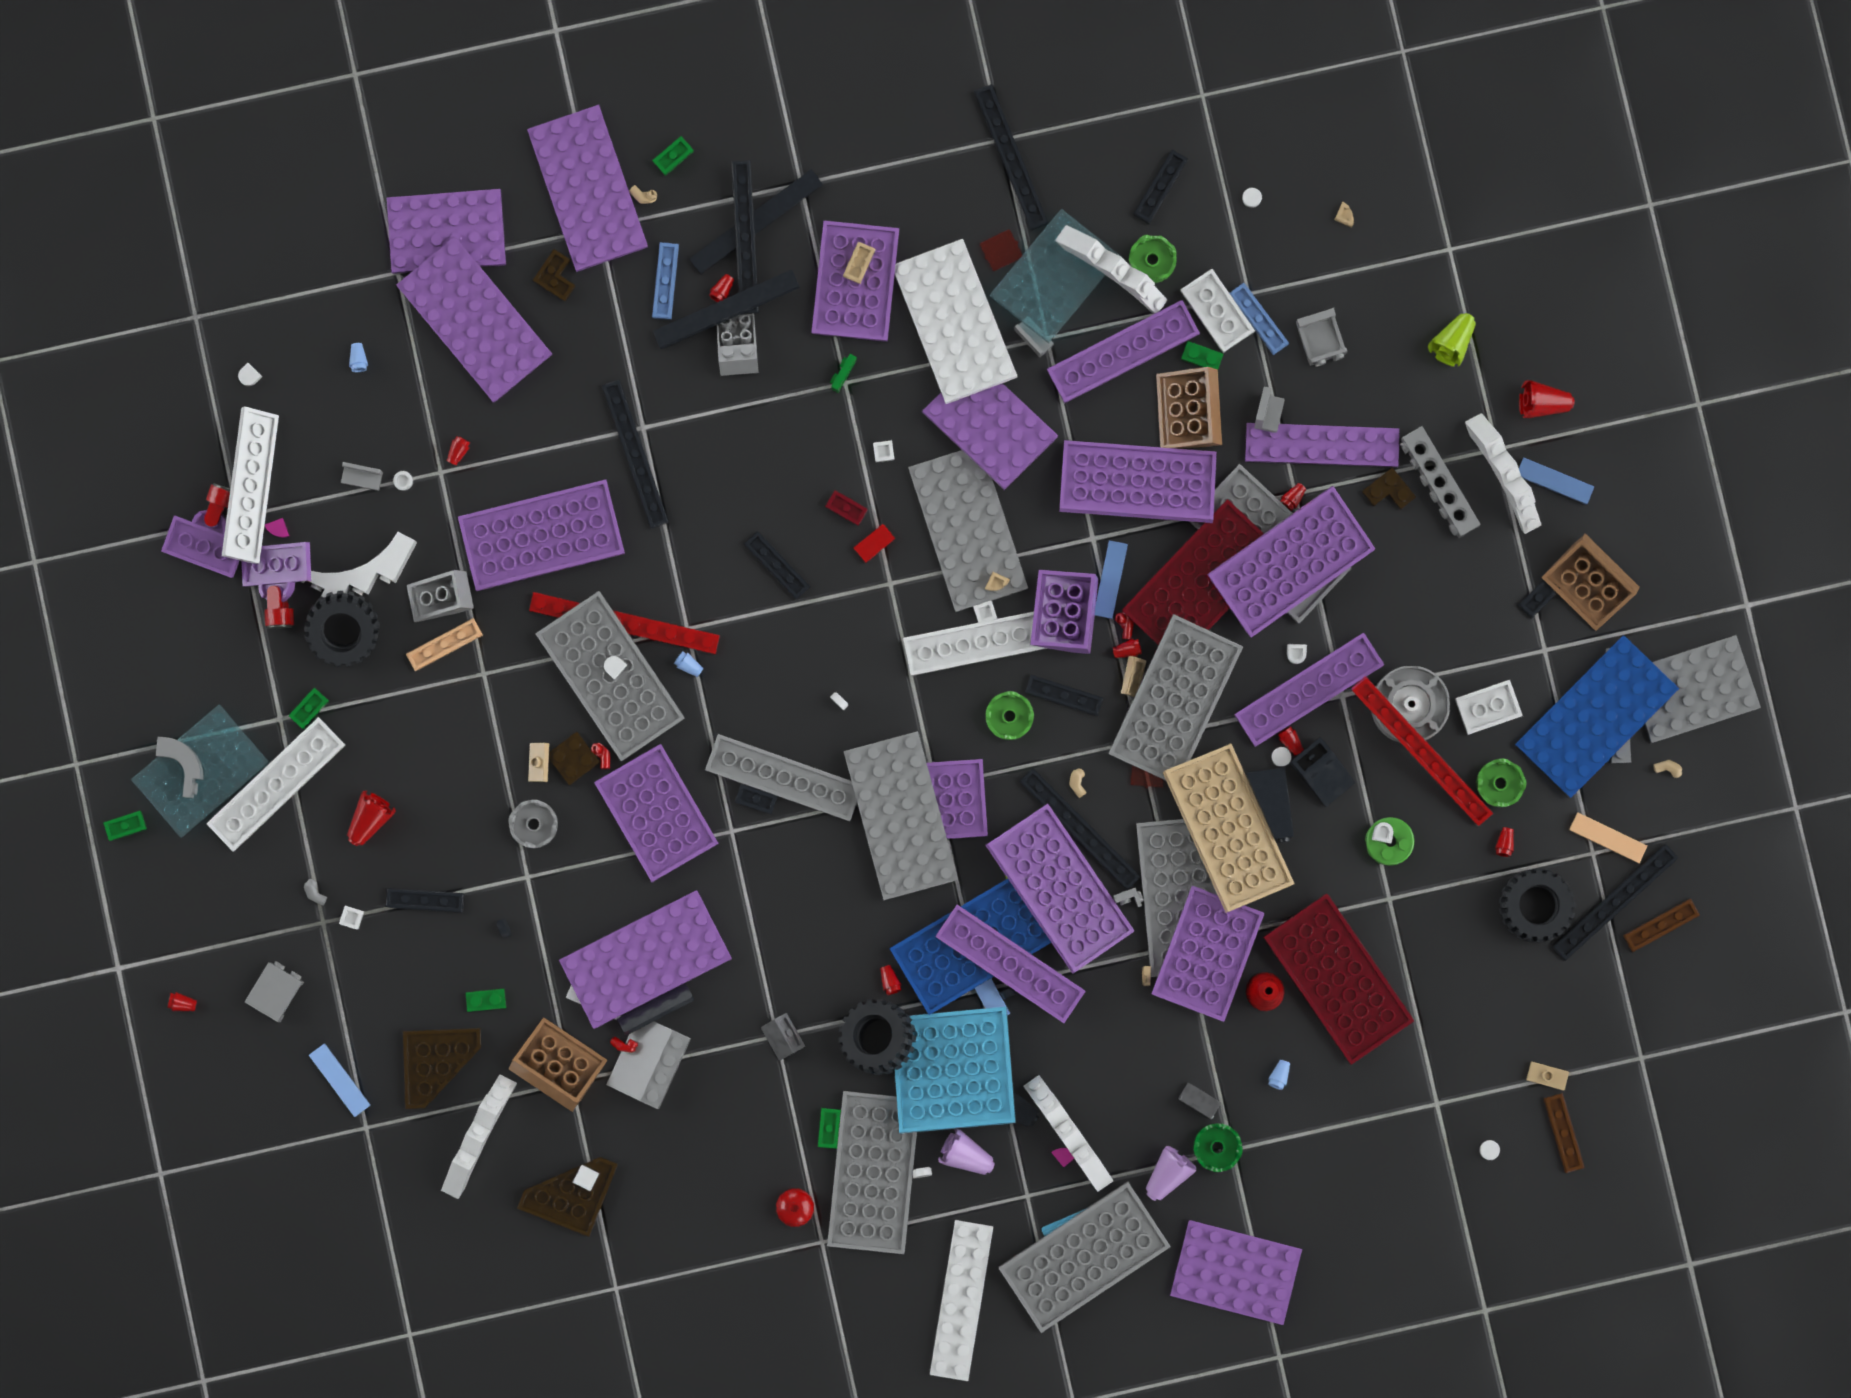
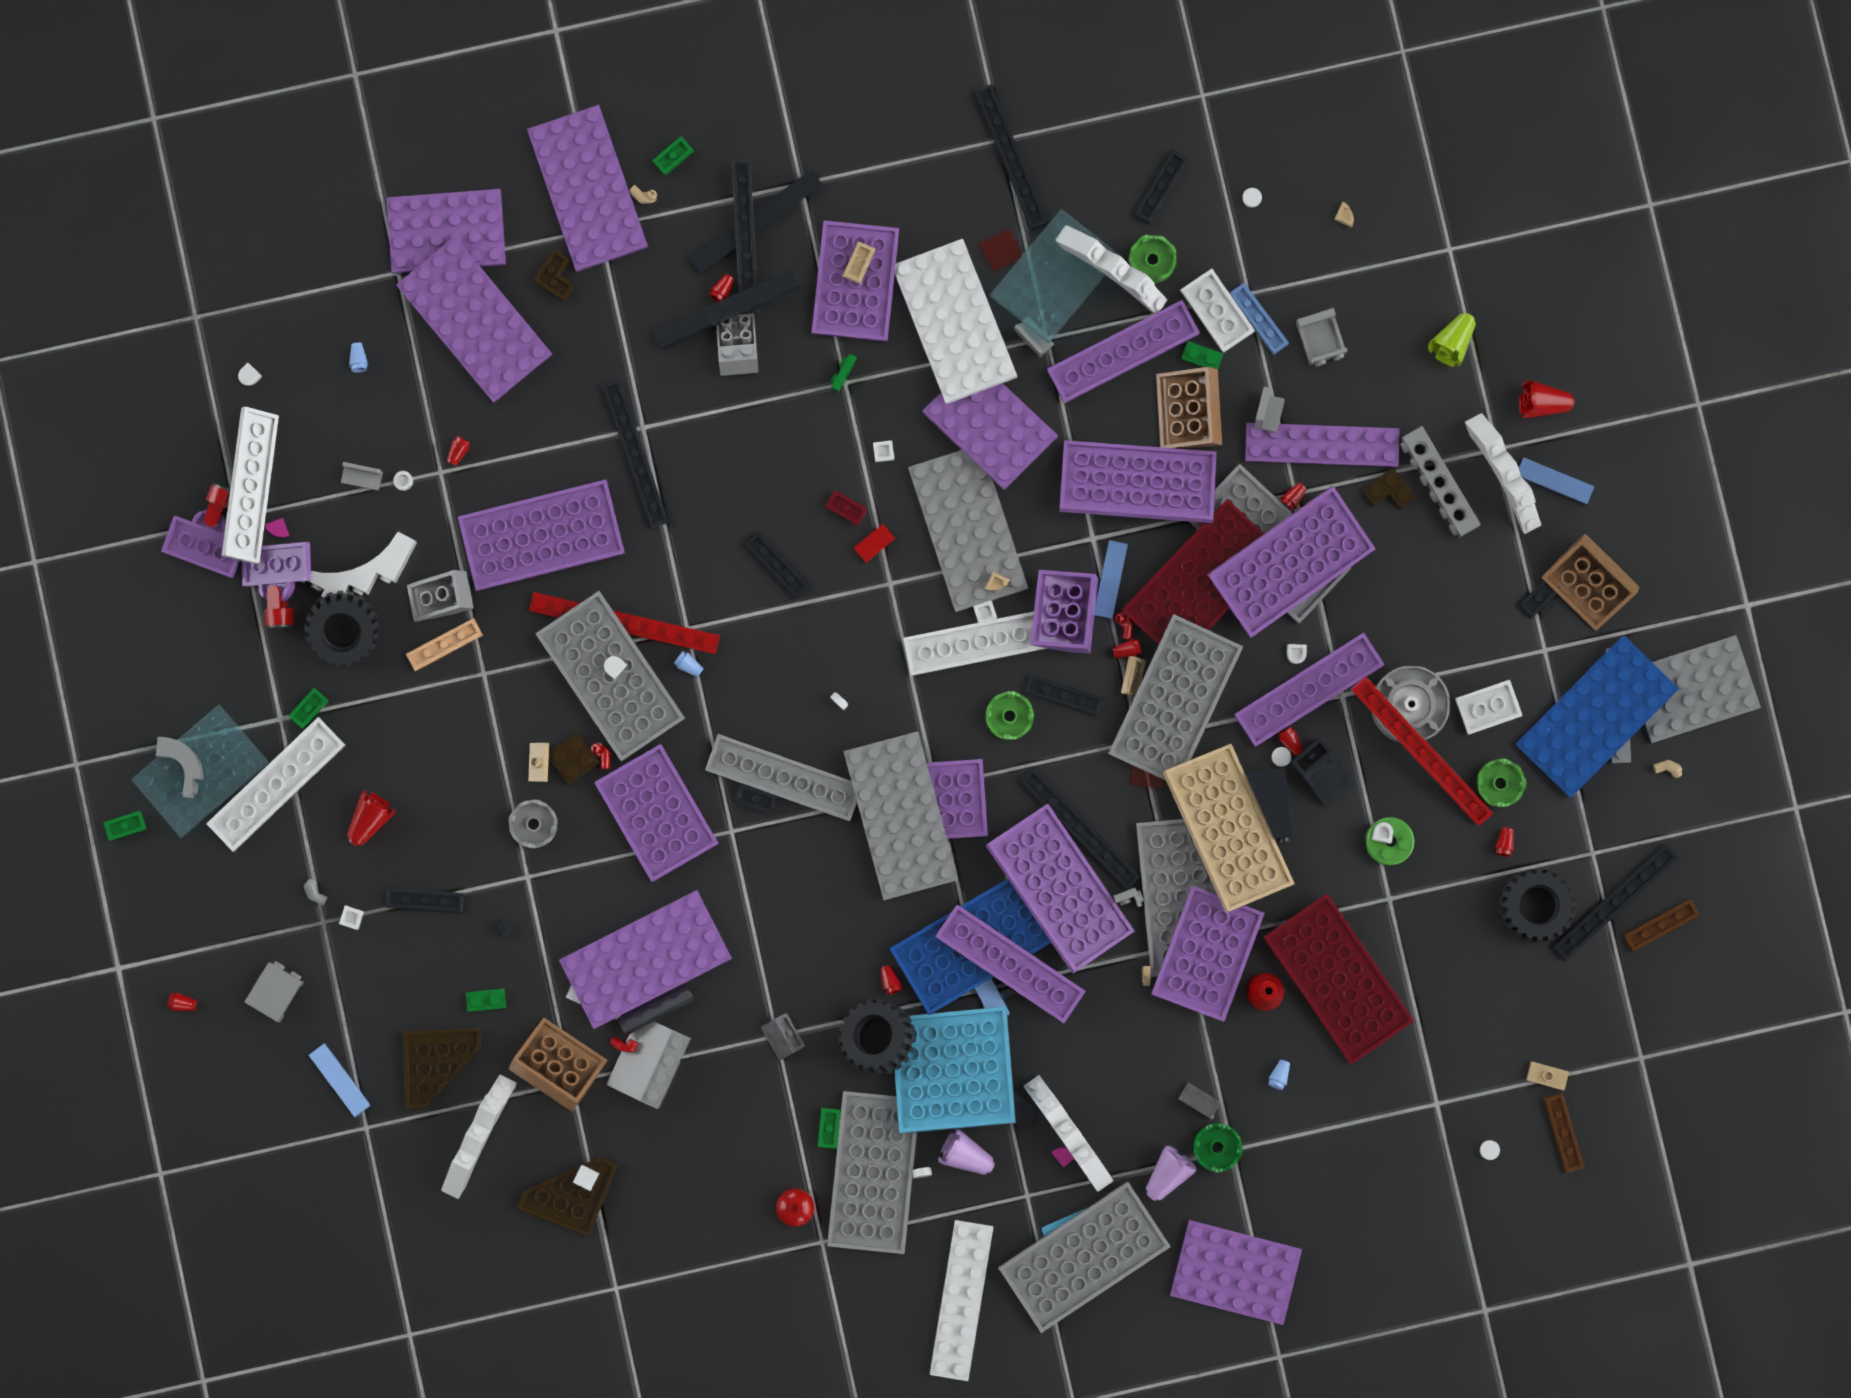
(665, 281): medium blue tile -> none
(1075, 782): tan arm -> none
(1608, 837): light nougat tile -> none

